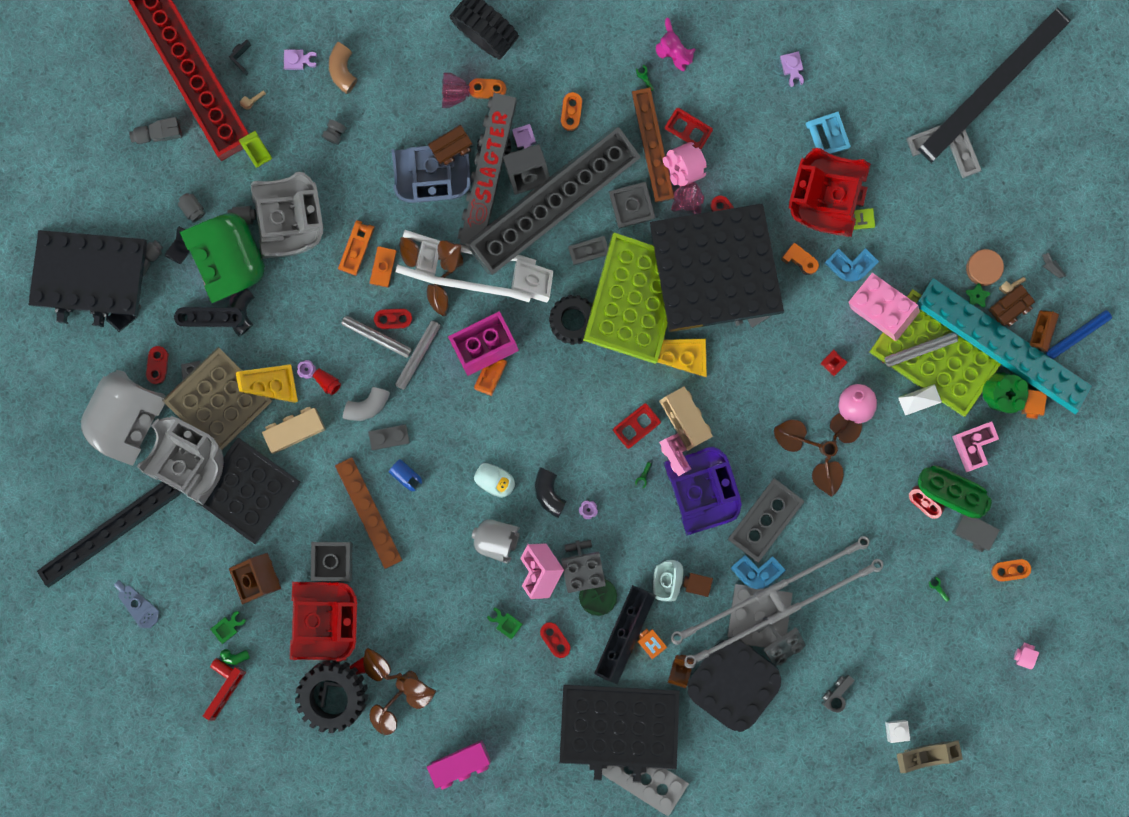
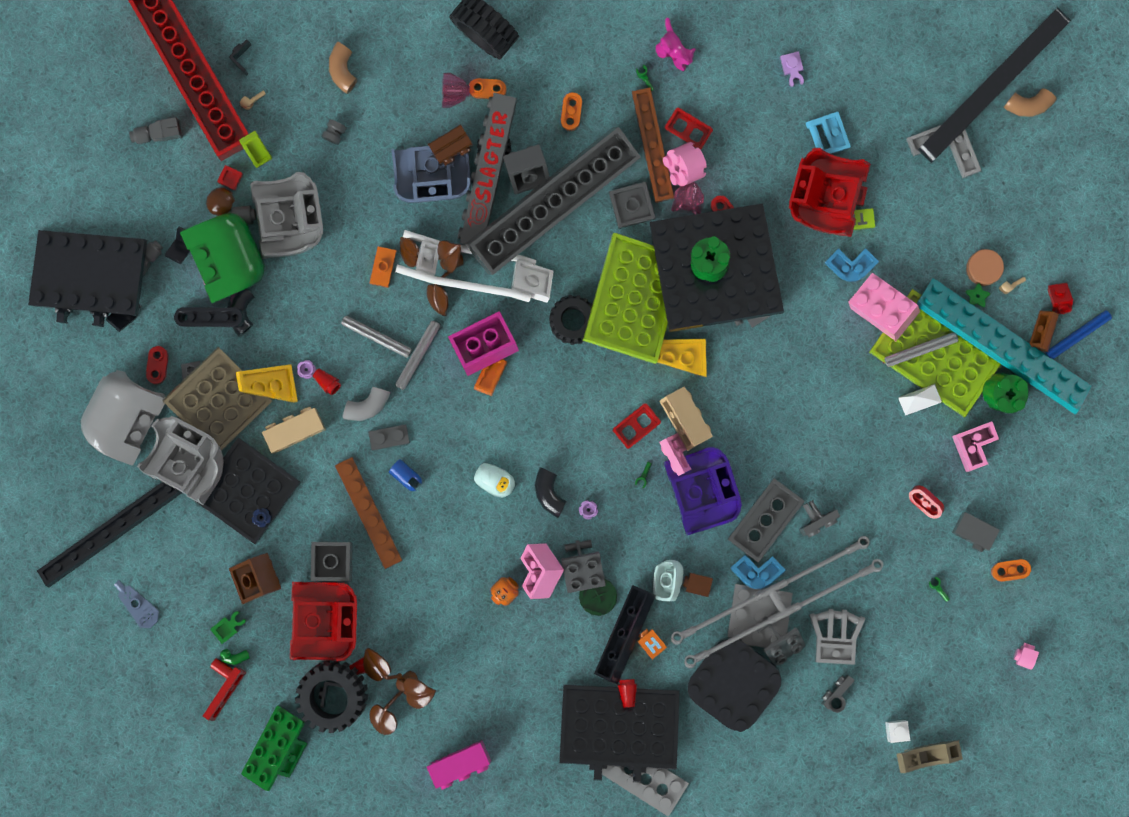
(191, 207): dark grey brick -> none
(220, 201): none -> reddish brown hair
(230, 177): none -> red plate
(256, 517): none -> dark blue plate
(276, 749): none -> green bracket
(296, 59): lavender plate -> none
(356, 248): orange plate -> none
(393, 317): red plate -> none
(495, 539): light grey cylinder -> none
(504, 591): none -> orange head
(507, 625): green plate -> none
(524, 136): lavender plate -> none
(555, 639): red plate -> none
(588, 250): dark grey plate -> none
(628, 692): none -> red cone
(679, 672): reddish brown bracket -> none
(707, 269): none -> green brick
(802, 259): orange leg -> none
(817, 520): none -> dark grey plate
(825, 476): reddish brown plant -> none
(833, 363): red tile -> none
(836, 649): none -> light grey plate
(857, 403): bright pink cylinder -> none
(954, 491): green tile -> none
(1012, 305): reddish brown brick -> none
(1030, 106): none -> medium nougat cylinder
(1035, 404): orange brick -> none
(1052, 266): dark grey bar -> none
(1060, 298): none -> red bracket

